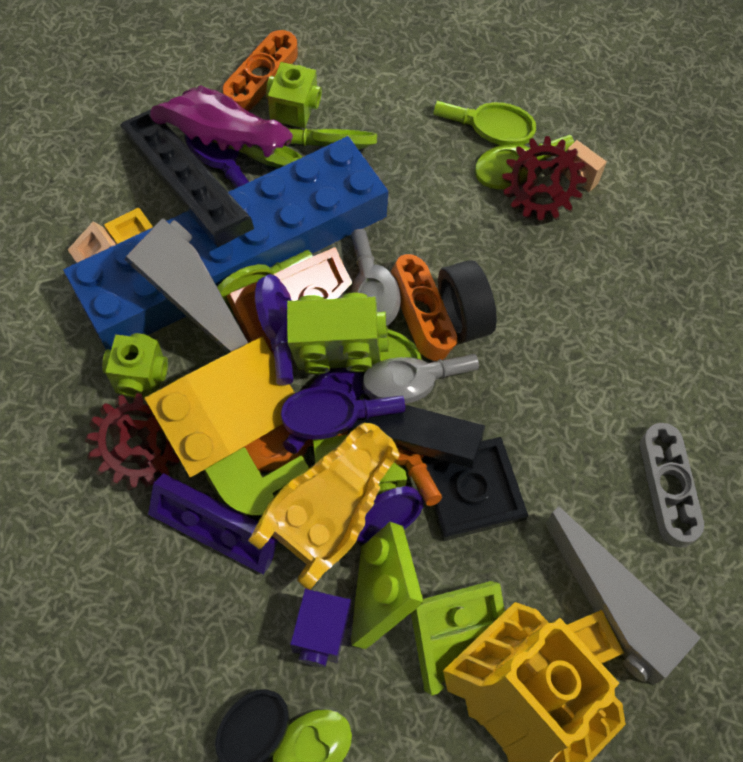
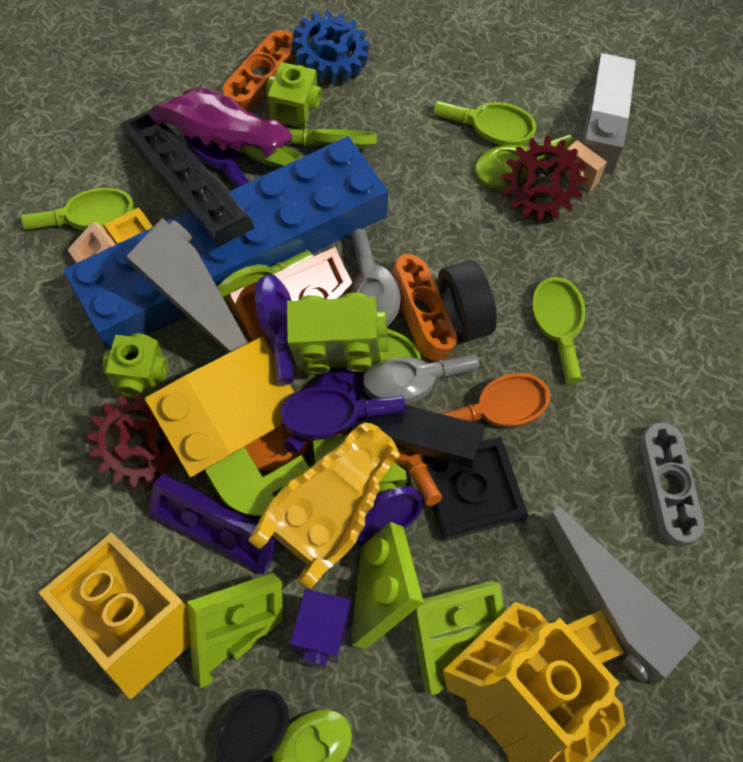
(81, 210): none -> lime piece
(120, 614): none -> yellow slope
(231, 622): none -> lime wing
(330, 47): none -> blue gear
(508, 401): none -> orange piece
(560, 317): none -> lime piece
(609, 109): none -> slope

